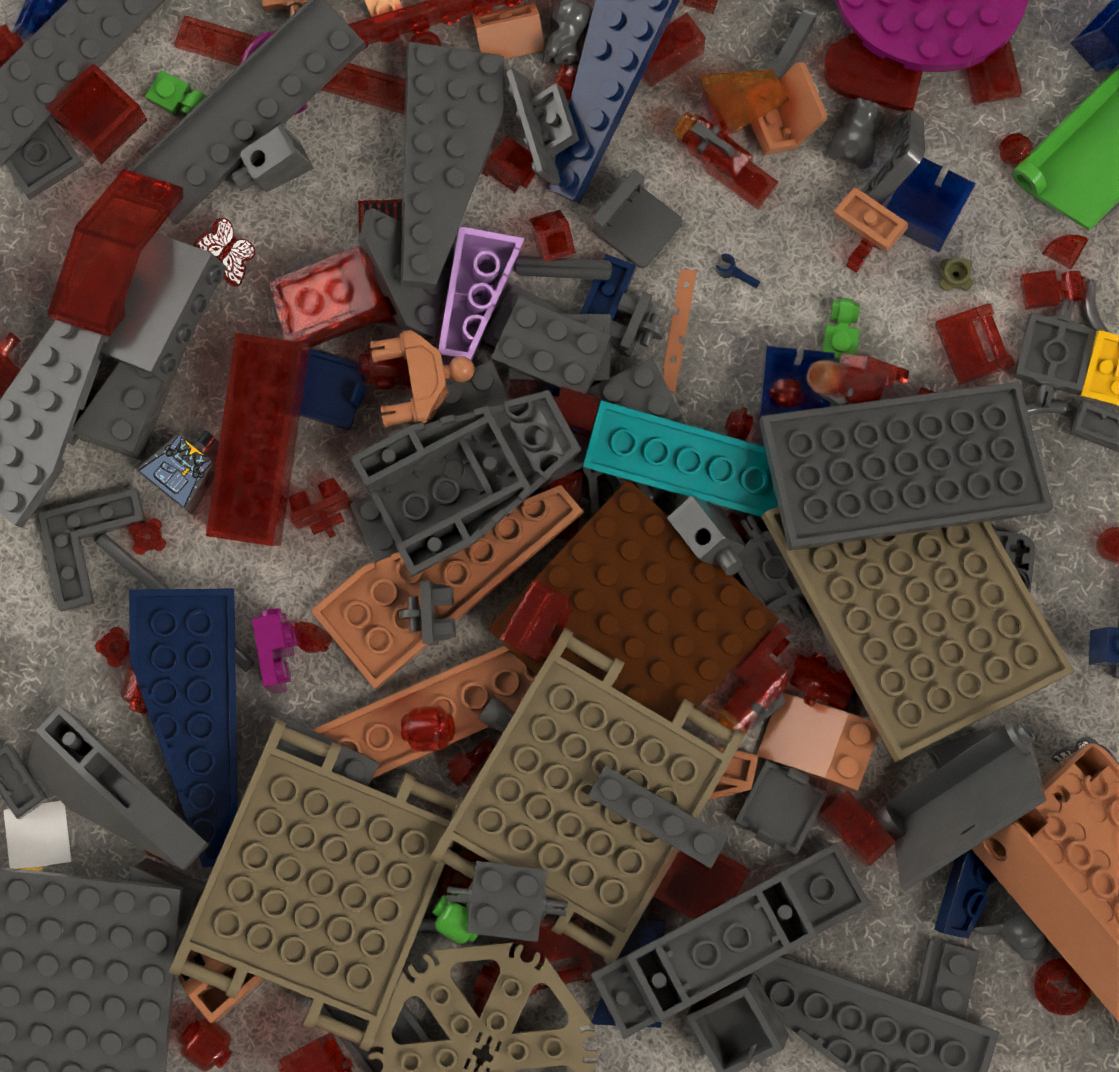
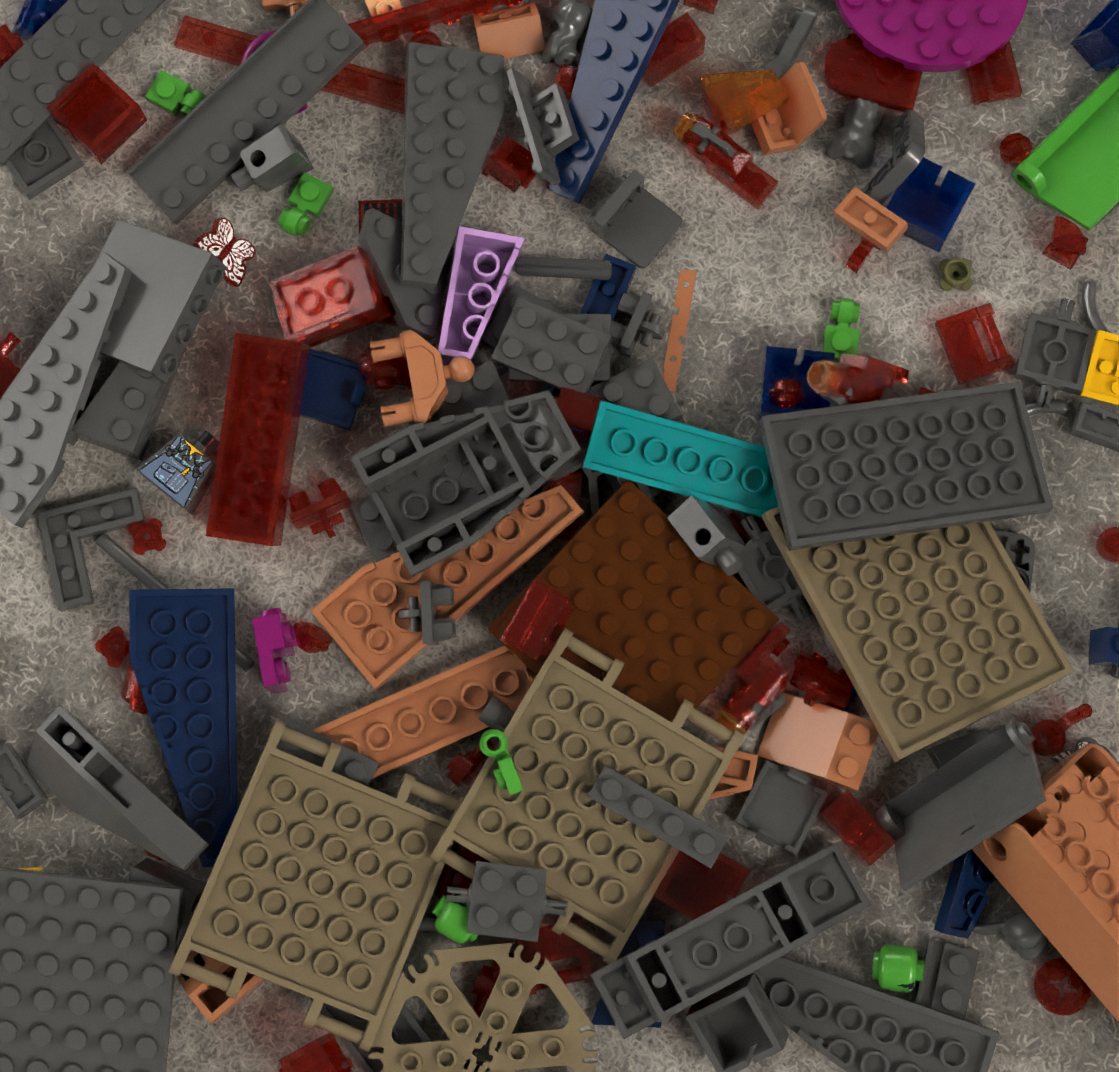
(38, 837): white sticker -> none
(107, 251): clear red windscreen -> none
(205, 1044): clear red head -> none
(308, 198): none -> bright green plate
(428, 728): clear red head -> none
(506, 773): none -> bright green plate
(552, 235): clear red brick -> none
(734, 271): dark blue hand -> none
(739, 424): clear red plate -> none
(897, 968): none -> bright green head
(1044, 290): clear red plate -> none
(1056, 730): none -> clear red plate
(1067, 237): none -> clear red tile

